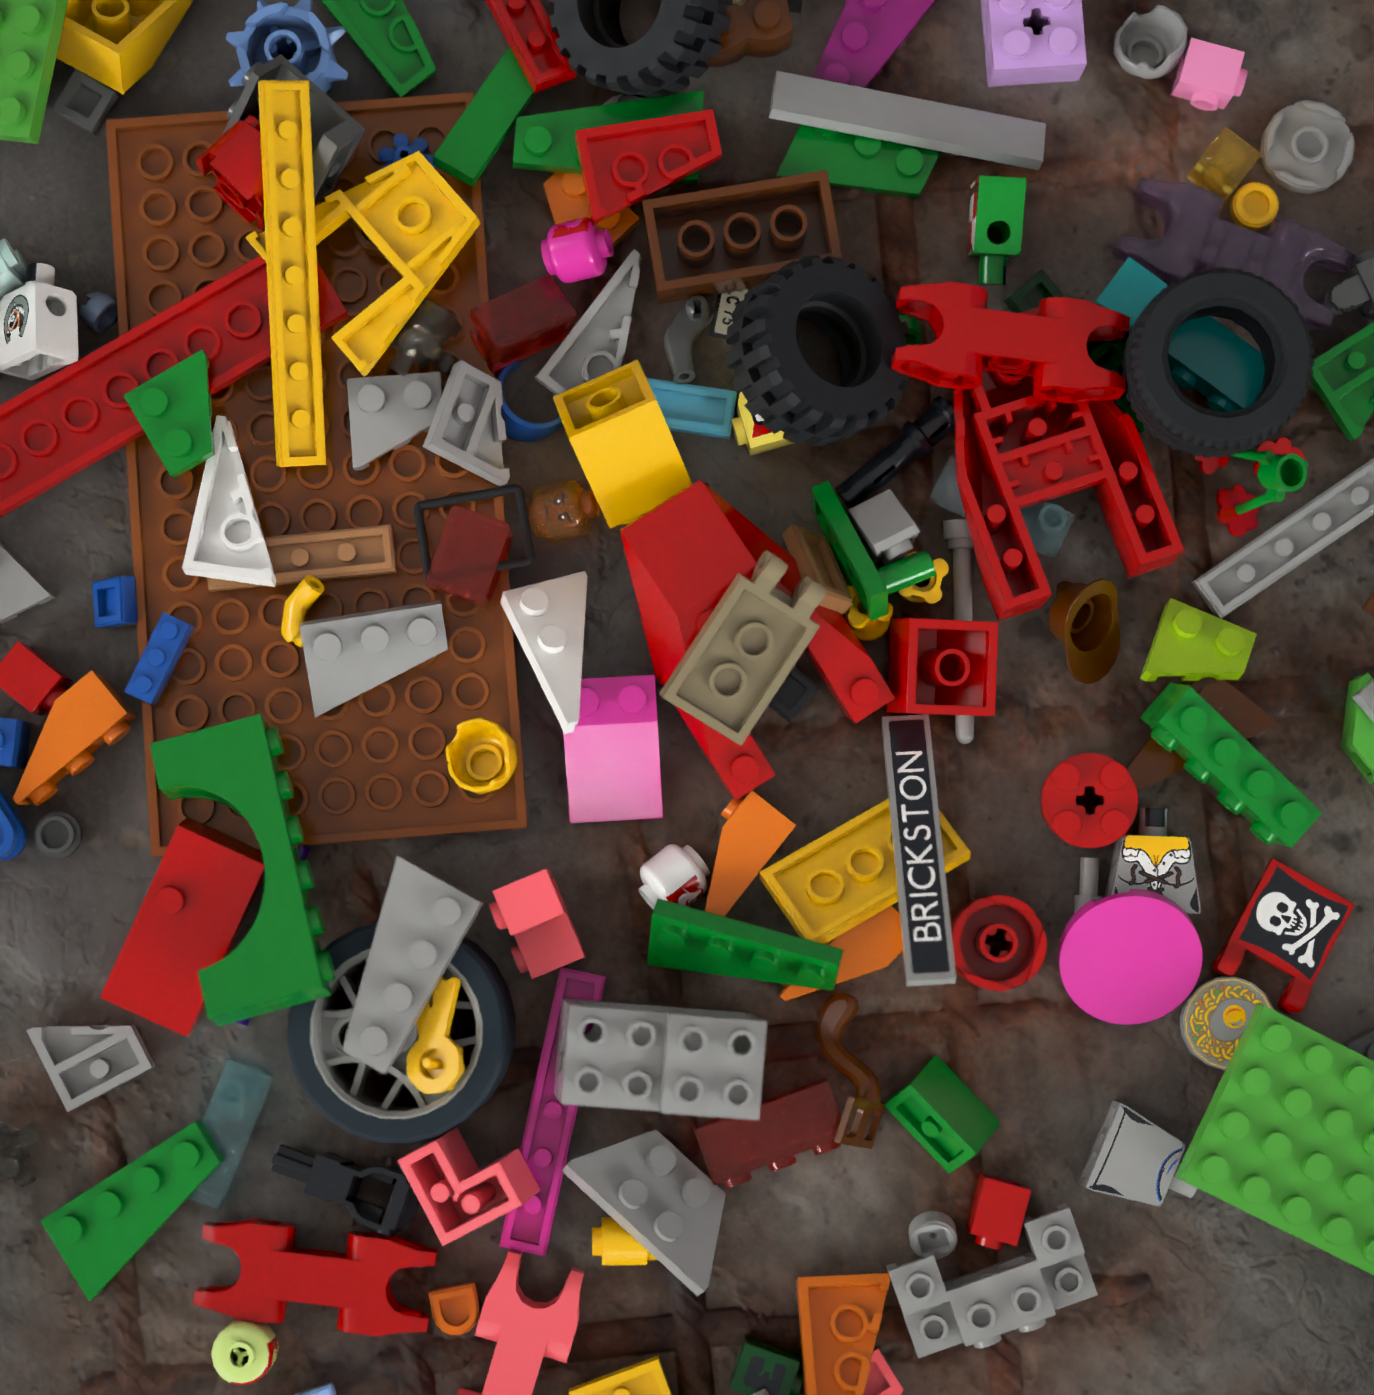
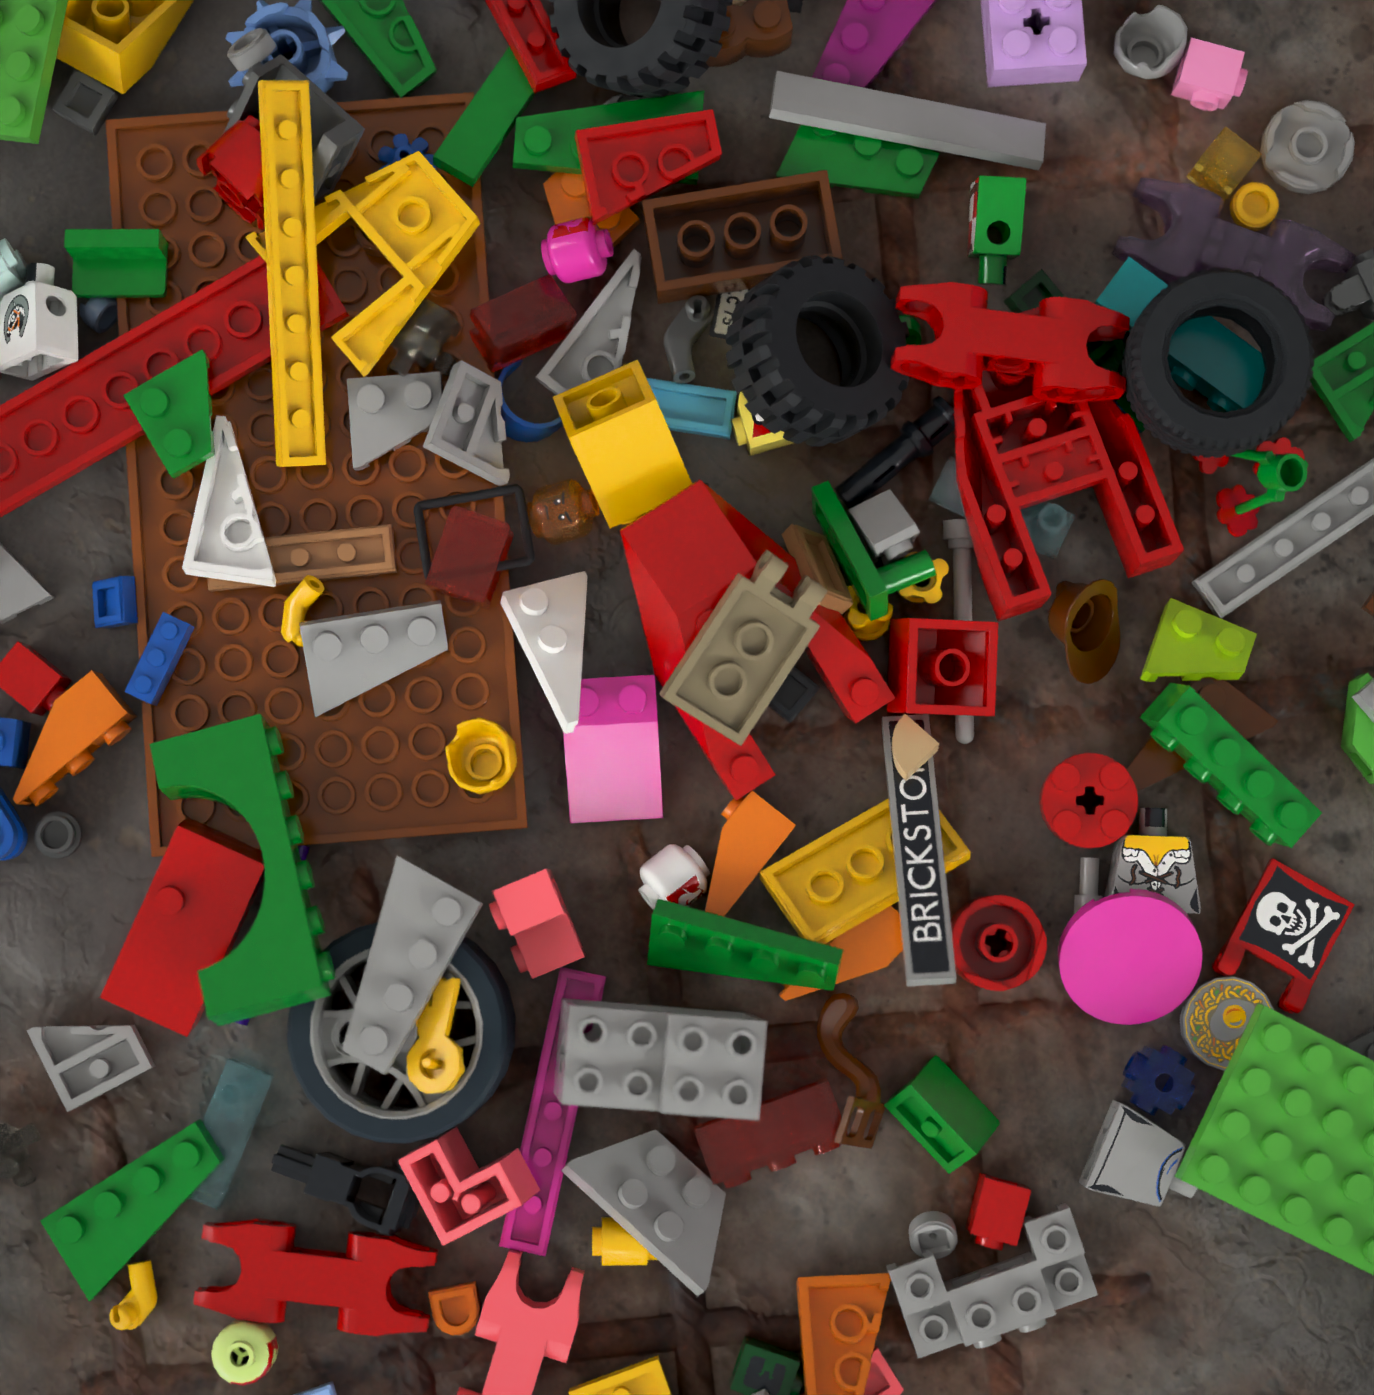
(118, 262): none -> green panel
(140, 1299): none -> yellow arm
(251, 49): none -> light grey tile
(911, 746): none -> tan tile
(1141, 1075): none -> clear blue brick

